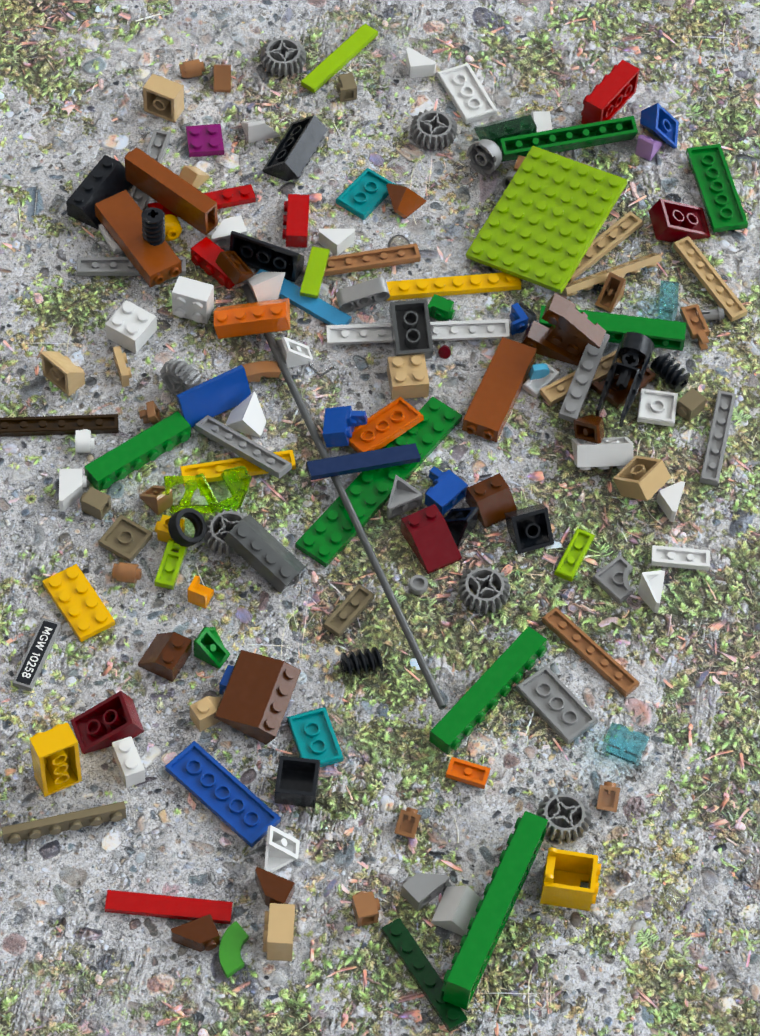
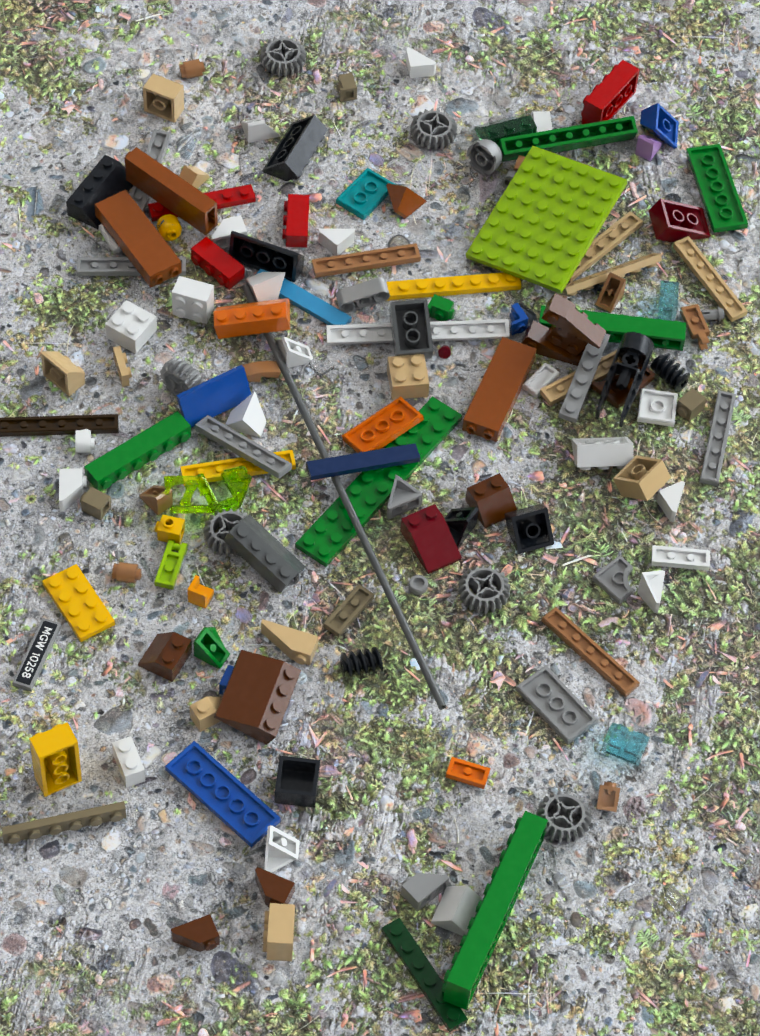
(107, 723): dark red slope -> none
(125, 538): dark tan plate -> none
(151, 415): medium nougat tile -> none
(153, 226): black piece -> none
(167, 906): red tile -> none
(198, 523): black tyre -> none
(204, 140): magenta plate -> none
(222, 77): medium nougat slope -> none
(230, 949): bright green tile -> none
(233, 267): reddish brown slope -> none
(292, 642): none -> tan slope
(314, 272): lime tile -> none
(315, 737): teal tile -> none
(339, 58): lime tile -> none
(340, 424): blue hinge -> none
(365, 908): medium nougat brick -> none
(408, 822): medium nougat bracket -> none
(447, 490): blue hinge -> none
(467, 93): white tile -> none
(488, 690): green brick -> none
(538, 371): medium azure tile -> none
(563, 876): yellow container -> none
(574, 554): lime tile -> none
(589, 428): reddish brown slope -> none

